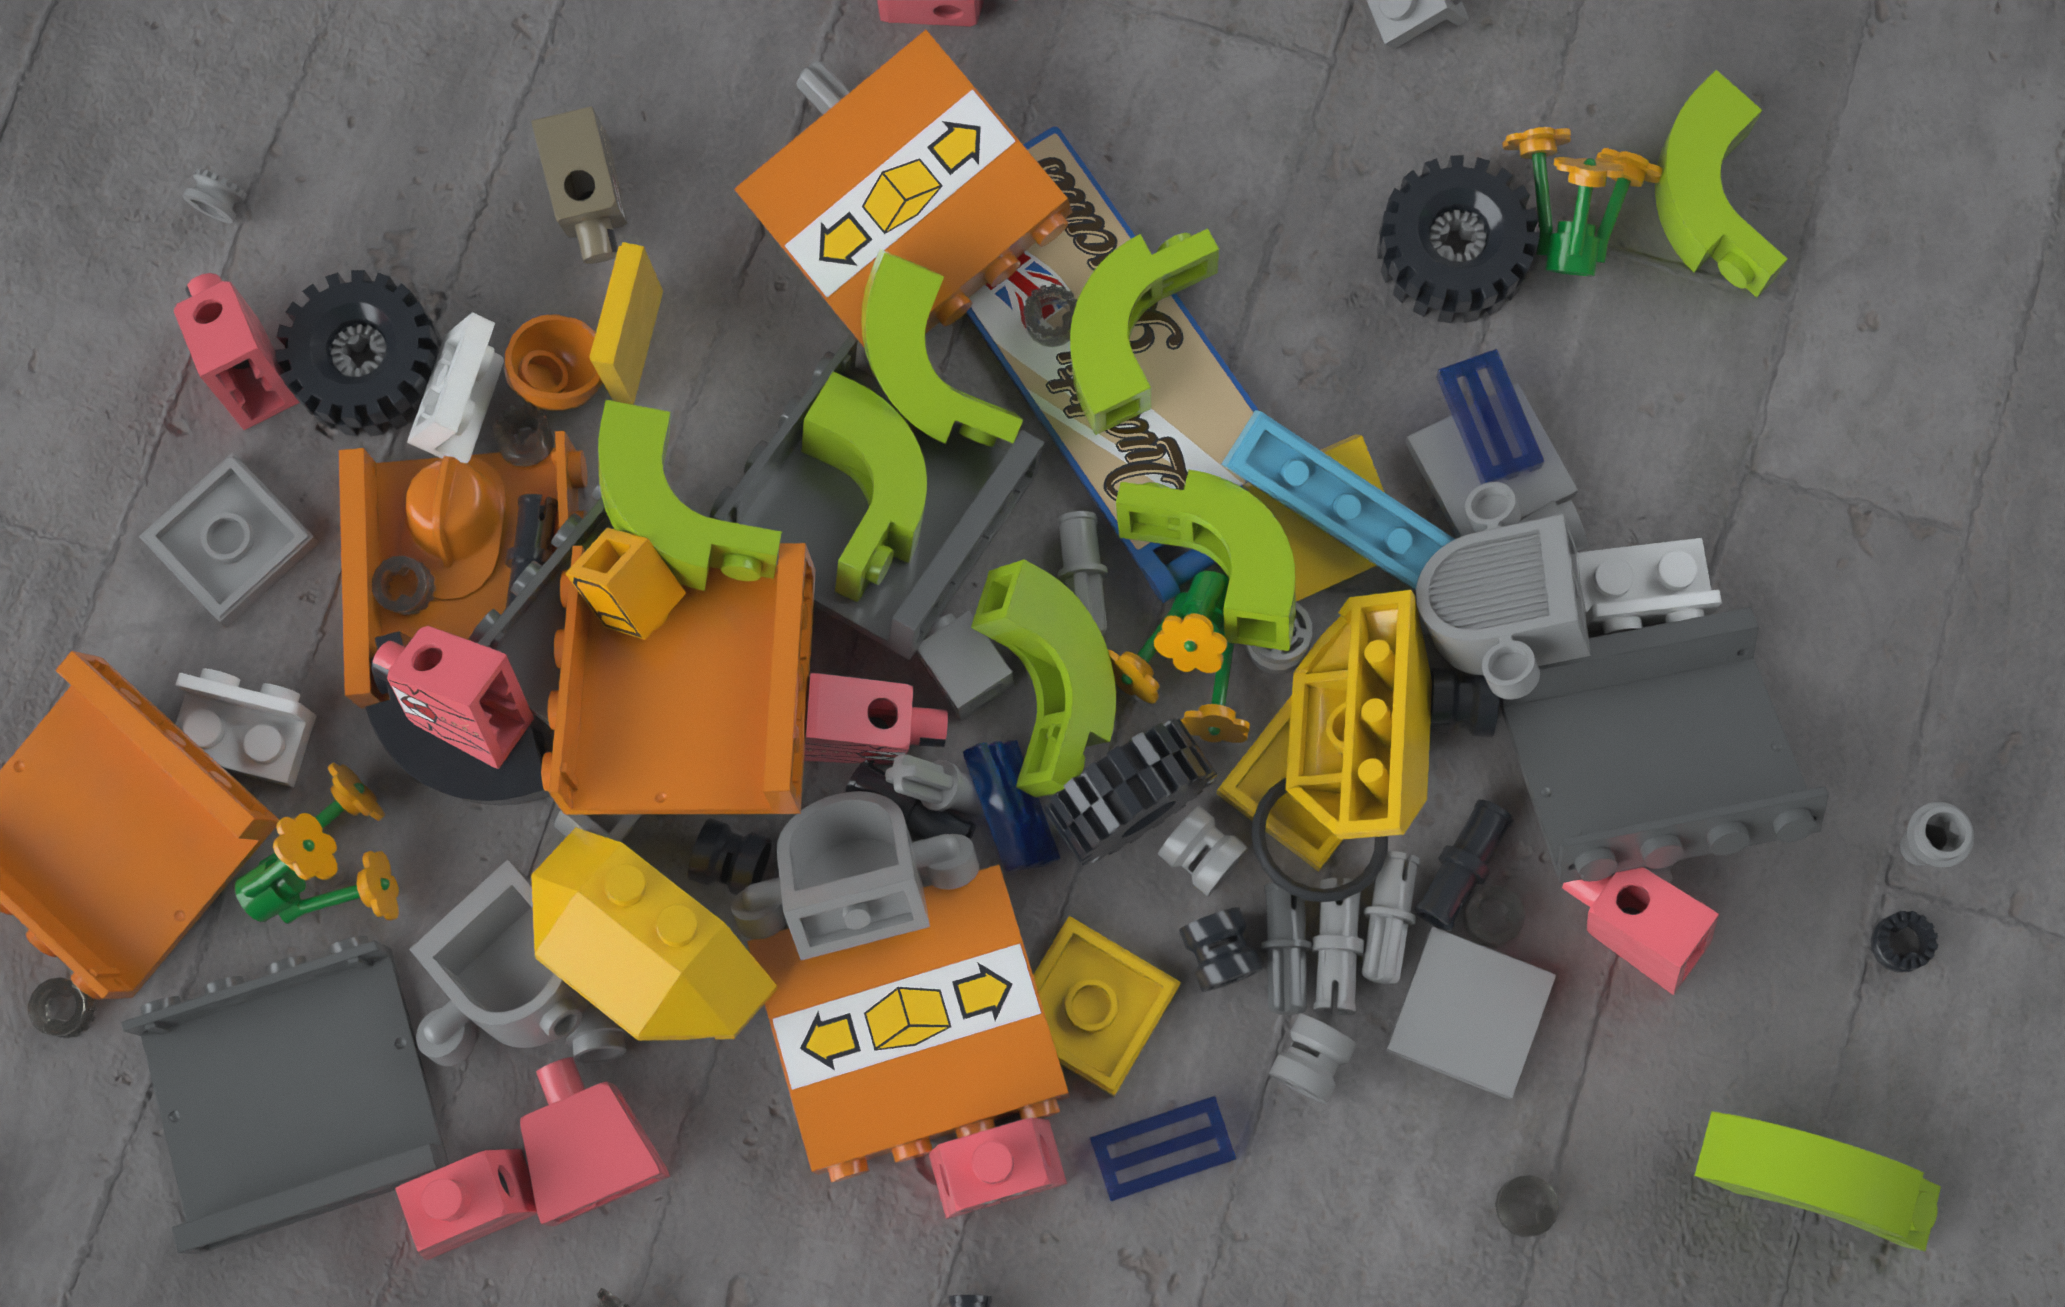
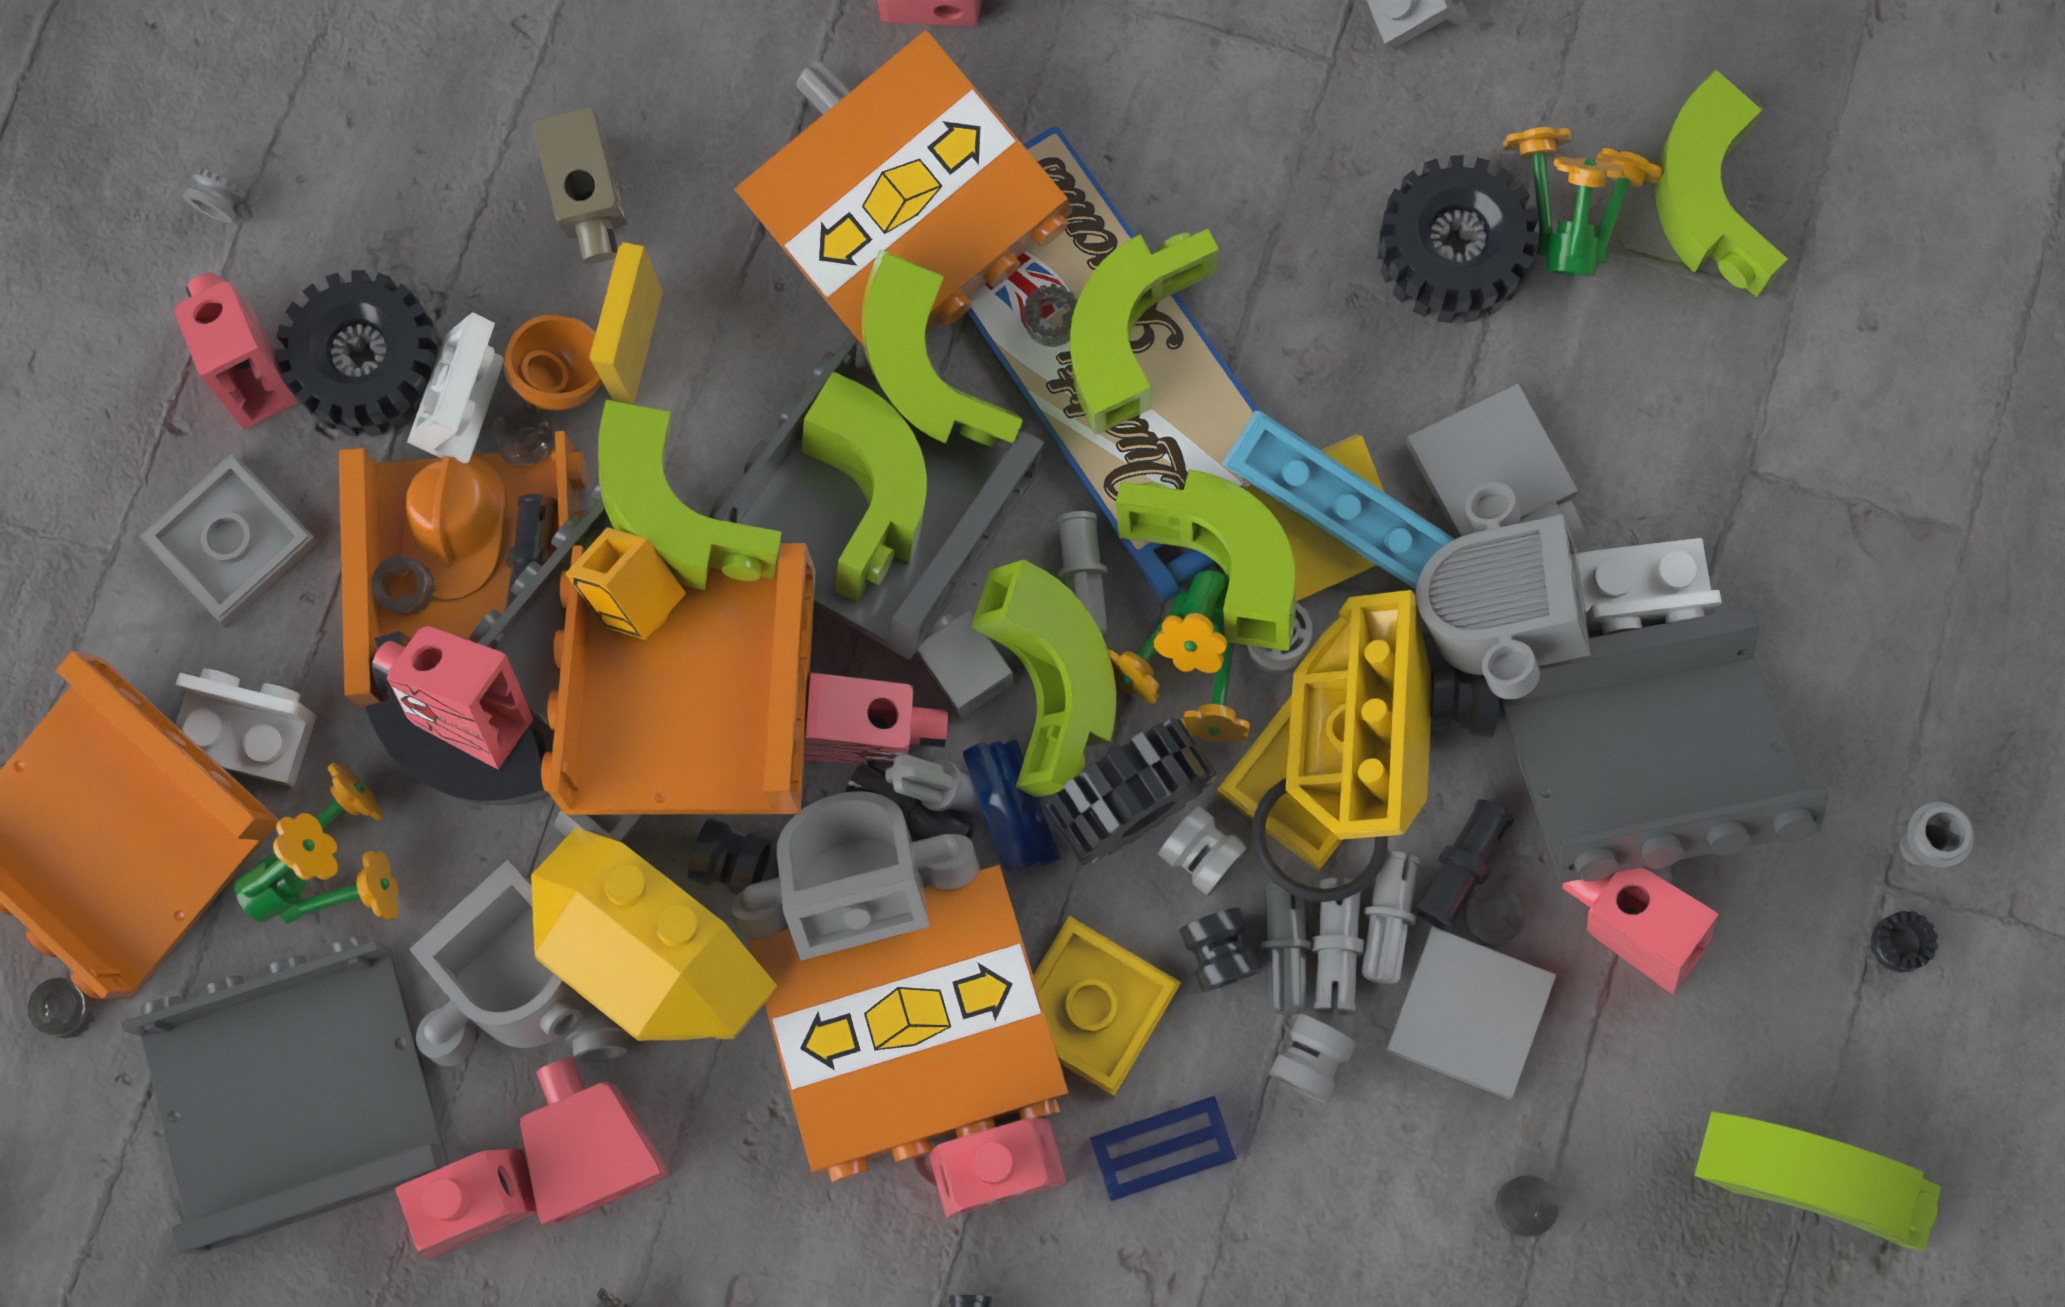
(1508, 466): clear blue tile -> none

